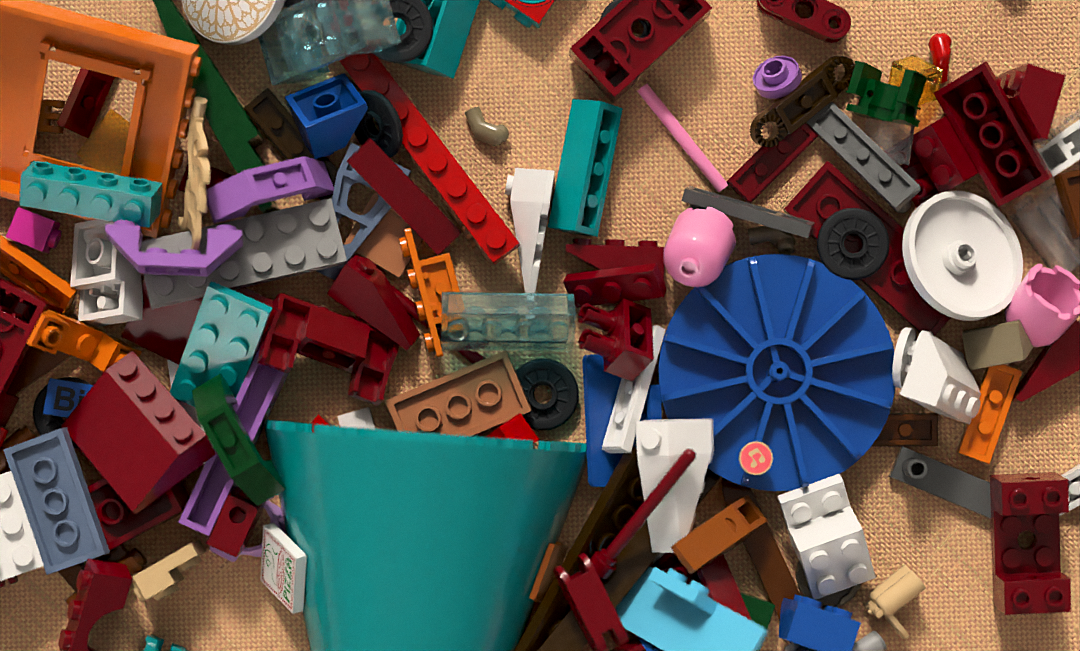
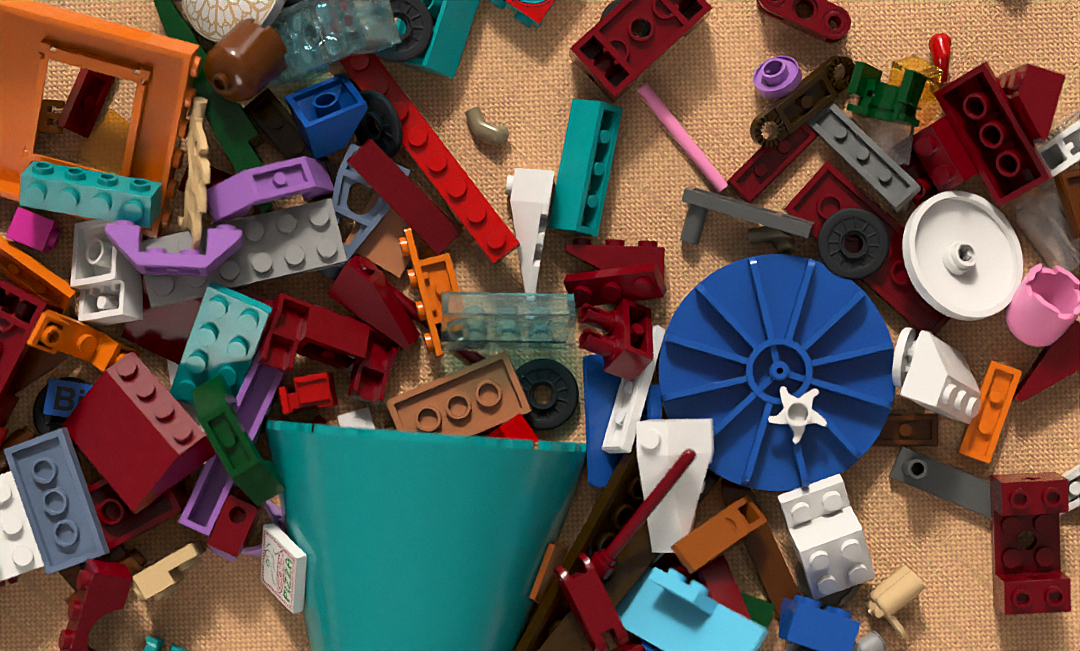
(245, 61): none -> reddish brown cylinder
(311, 393): none -> red piece
(699, 246): bright pink cylinder -> none
(755, 458): coral tile -> none
(797, 412): none -> white animal
(996, 345): dark tan slope -> none

